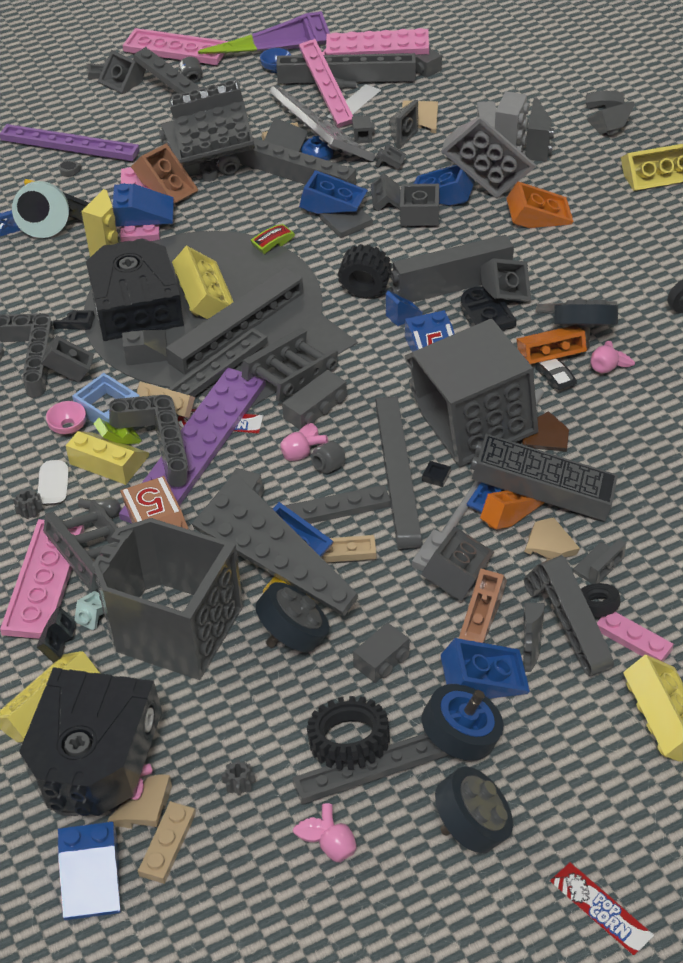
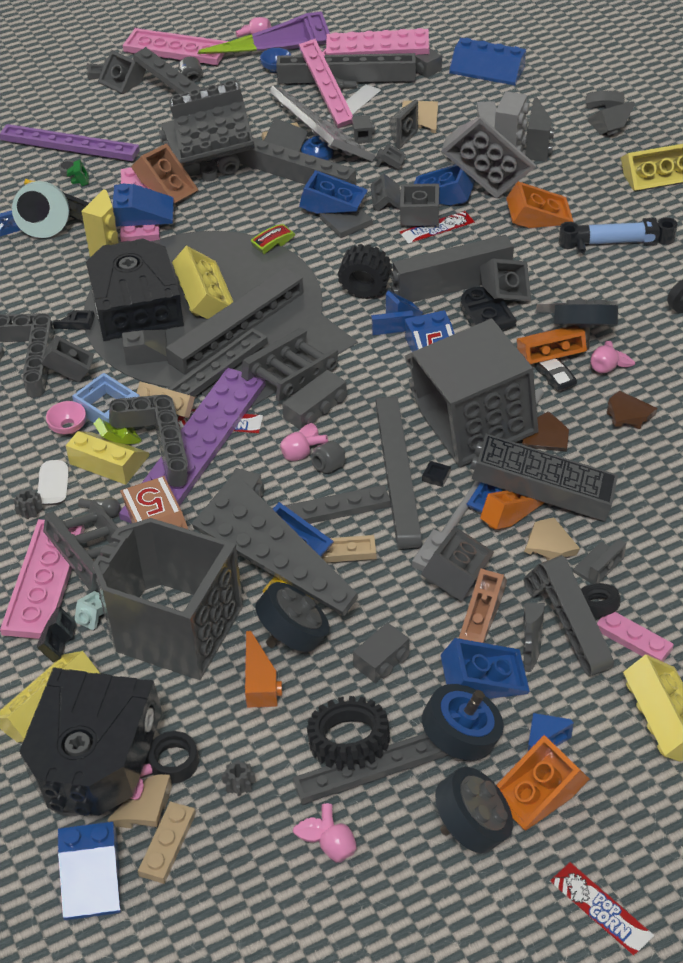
(80, 173): none -> green tile
(171, 740): none -> black tyre
(256, 25): none -> bright pink piece
(260, 676): none -> orange slope
(389, 322): none -> blue tile
(445, 224): none -> sticker
(488, 61): none -> blue slope
(540, 783): none -> orange slope
(554, 728): none -> blue slope
(629, 410): none -> reddish brown slope
(647, 231): none -> piece

